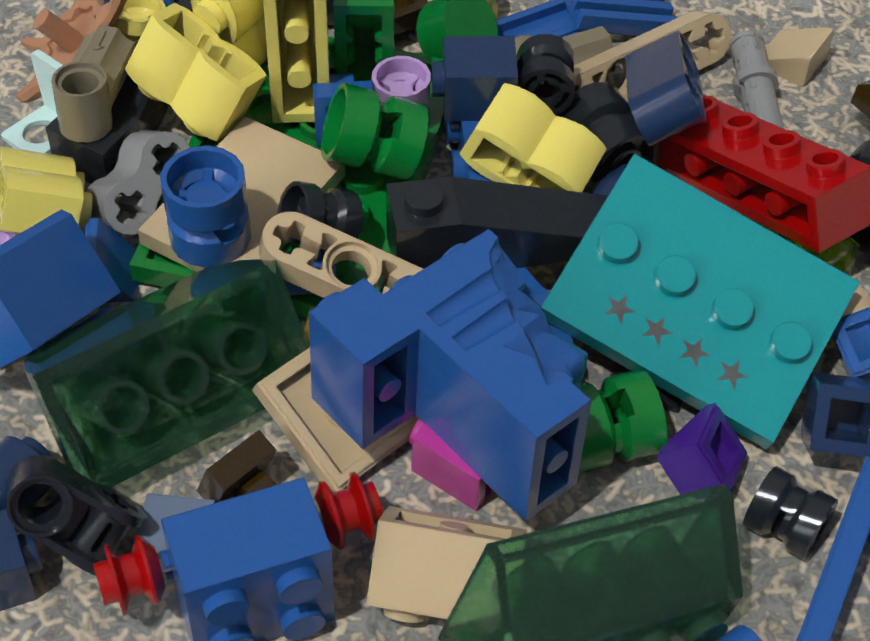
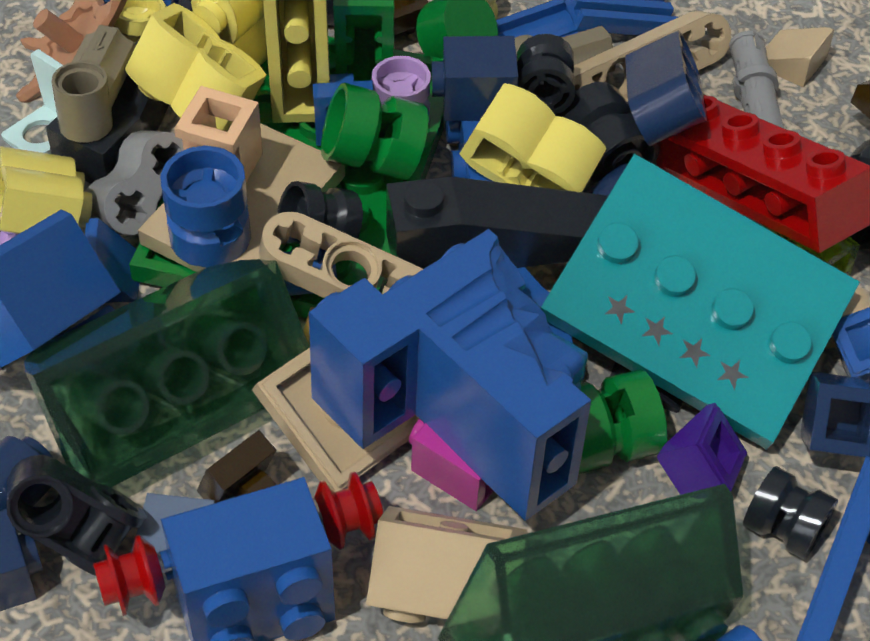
(242, 139): none -> light nougat brick

